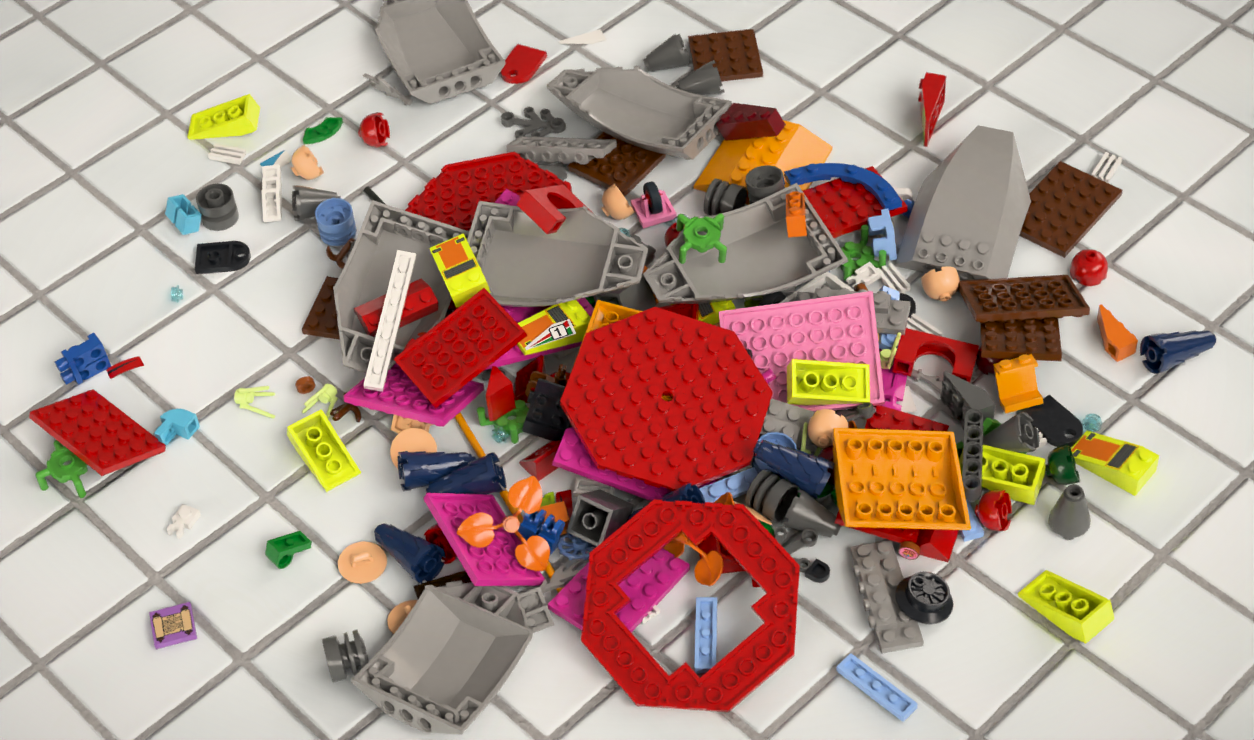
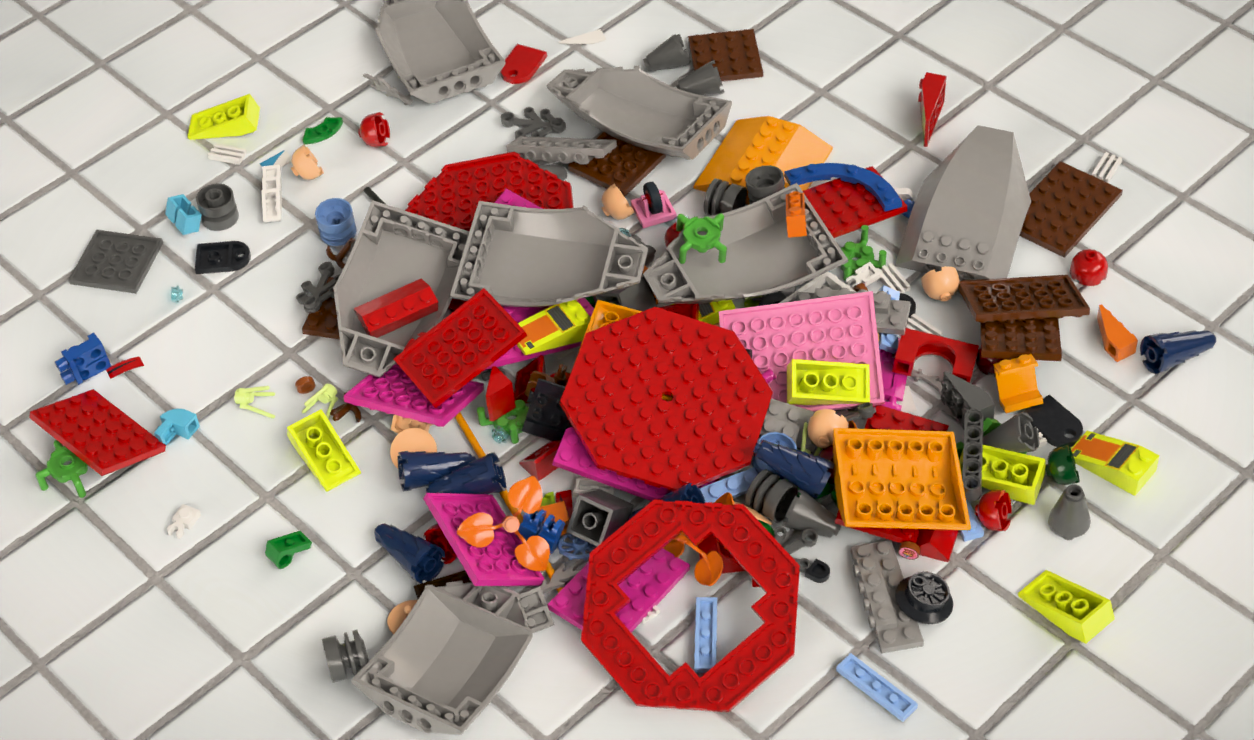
(116, 261): none -> dark grey tile
(173, 625): tile -> none
(307, 199): dark grey cone -> none
(313, 303): none -> dark grey plant
(362, 562): light nougat shield -> none
(389, 321): white plate -> none
(459, 269): neon yellow slope -> none
(542, 206): red arch -> none
(553, 333): sticker -> none
(749, 122): dark red wedge -> none
(883, 225): light blue panel -> none
(887, 355): yellowish green plant -> none
(1092, 422): clear light blue plate -> none

